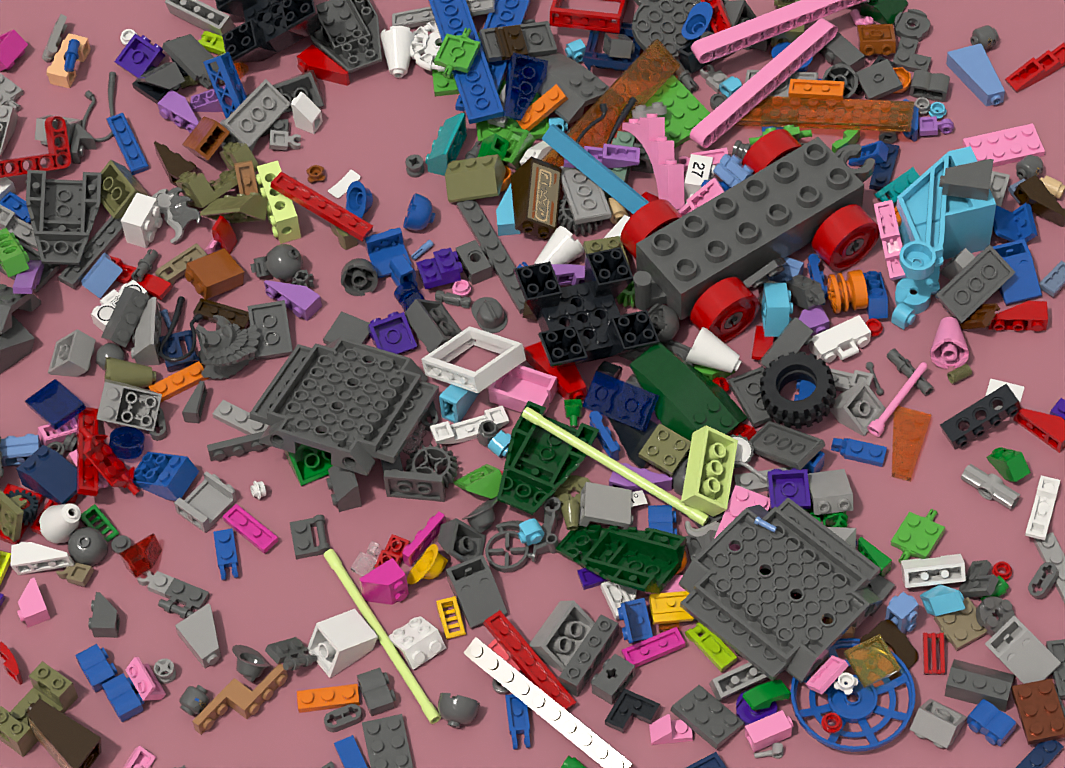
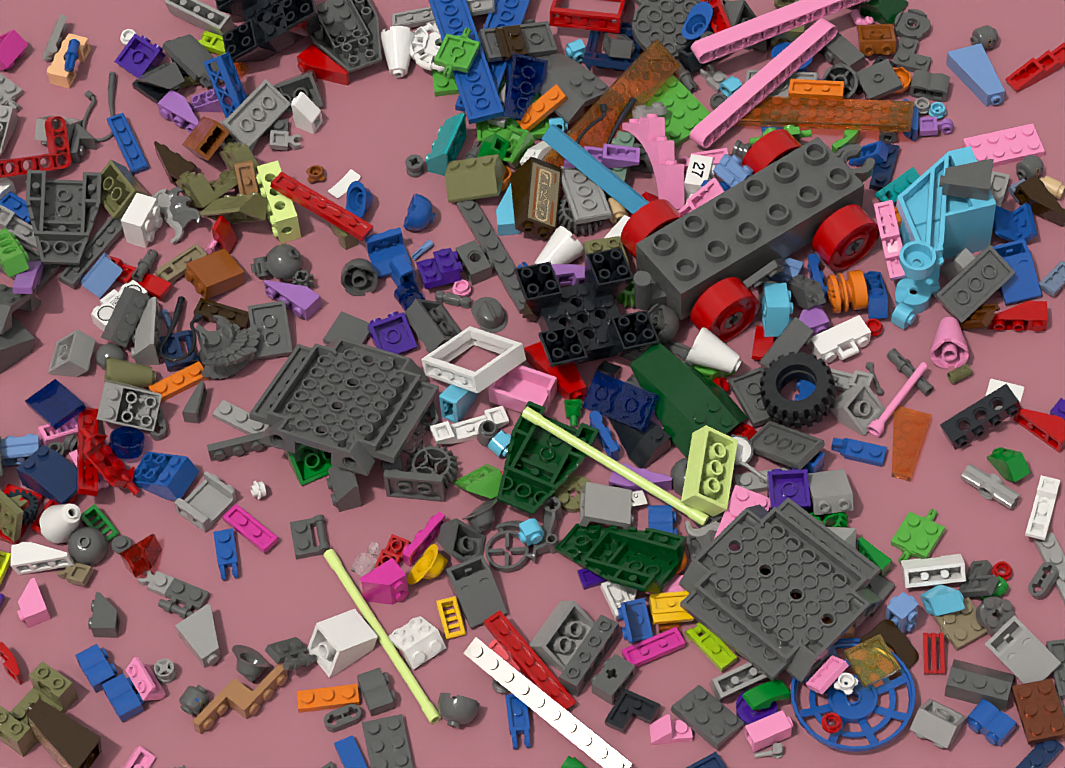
(571, 514): olive cone -> none
(665, 449): olive plate -> none
(758, 521): medium blue piece -> none

